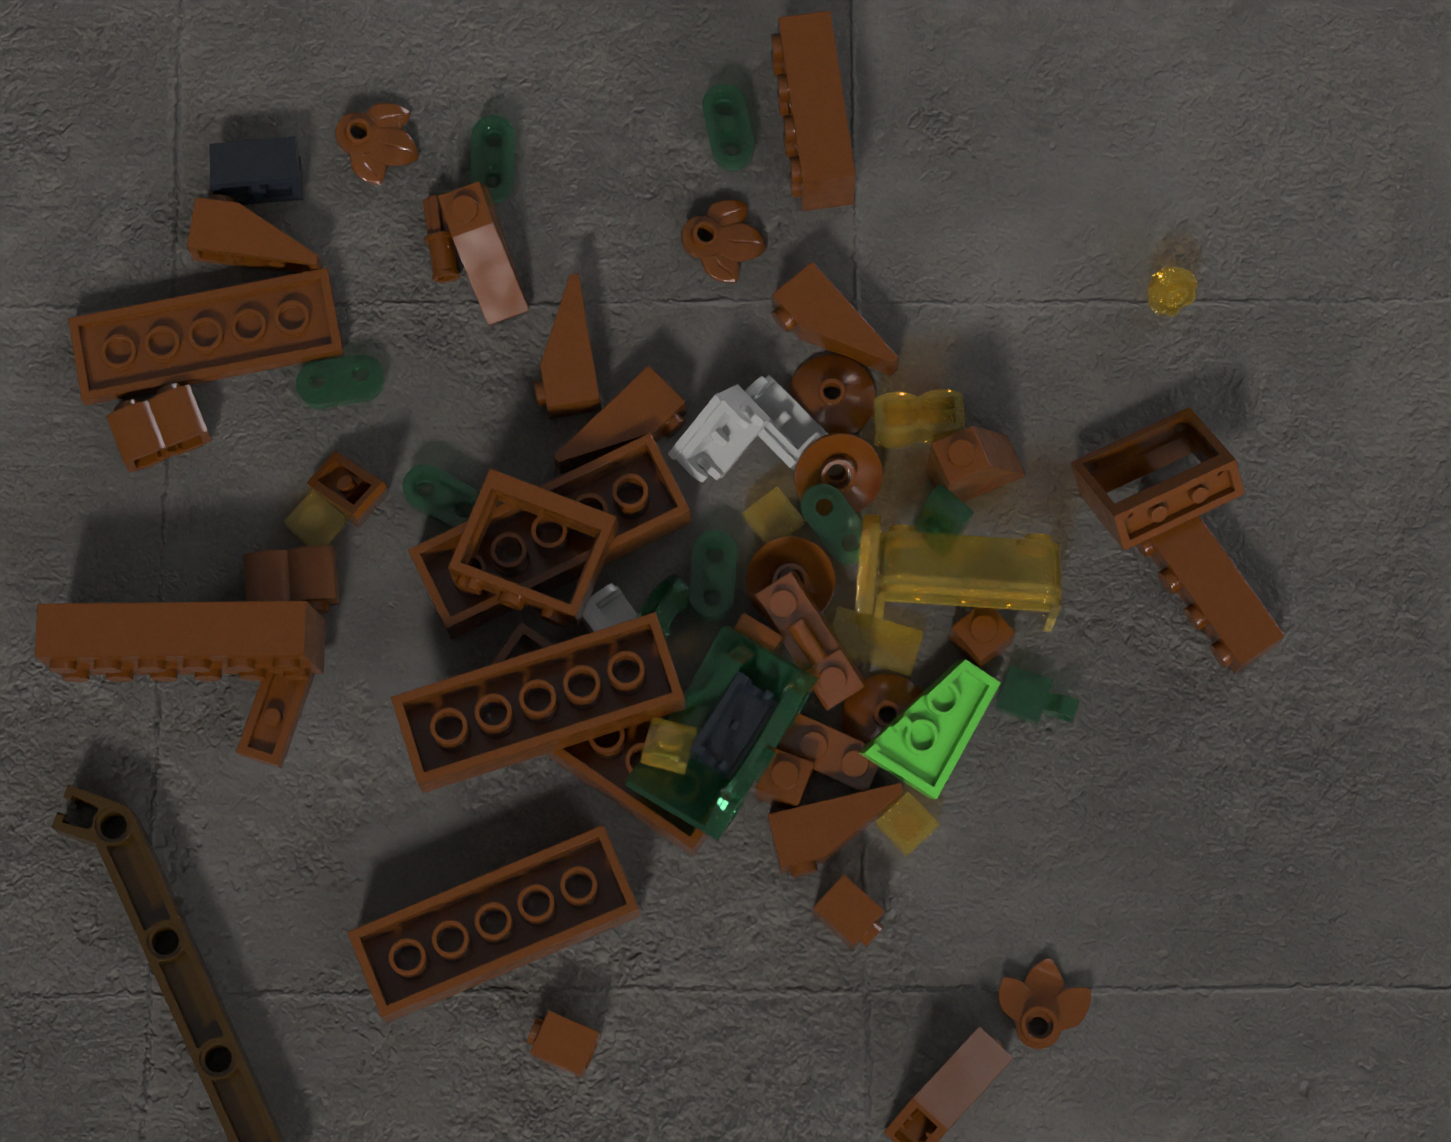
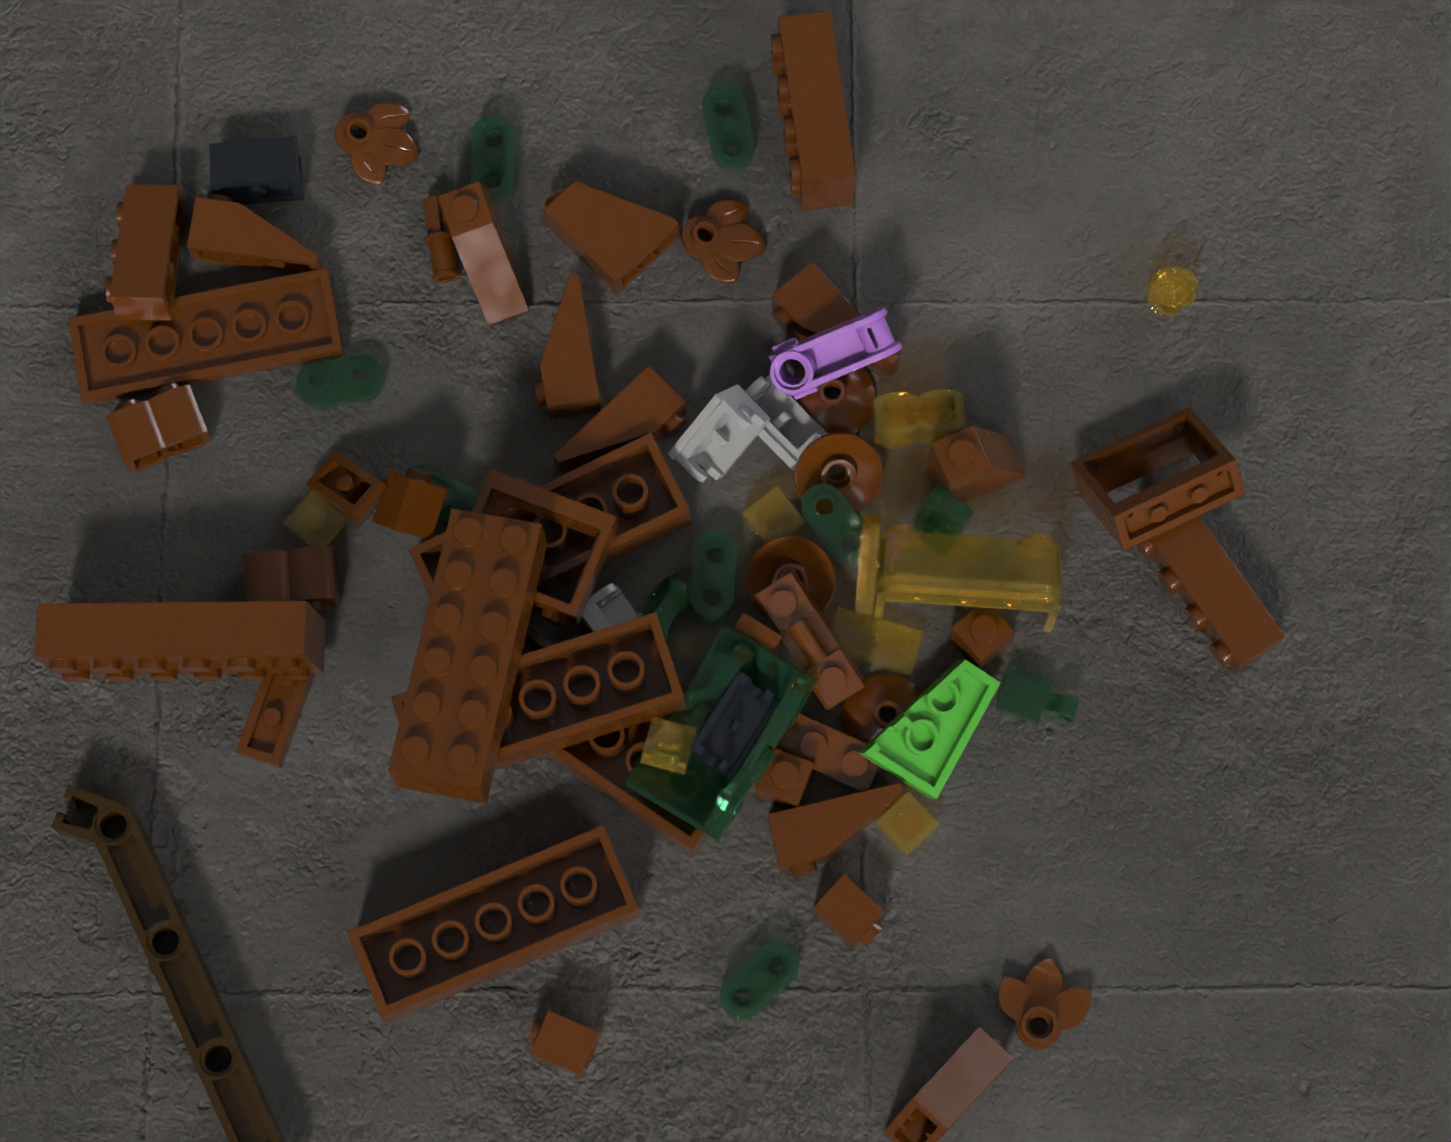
(146, 252): none -> reddish brown brick
(410, 503): none -> reddish brown brick
(468, 656): none -> reddish brown brick
(609, 232): none -> reddish brown slope
(759, 981): none -> clear green plate
(833, 352): none -> medium lavender piece

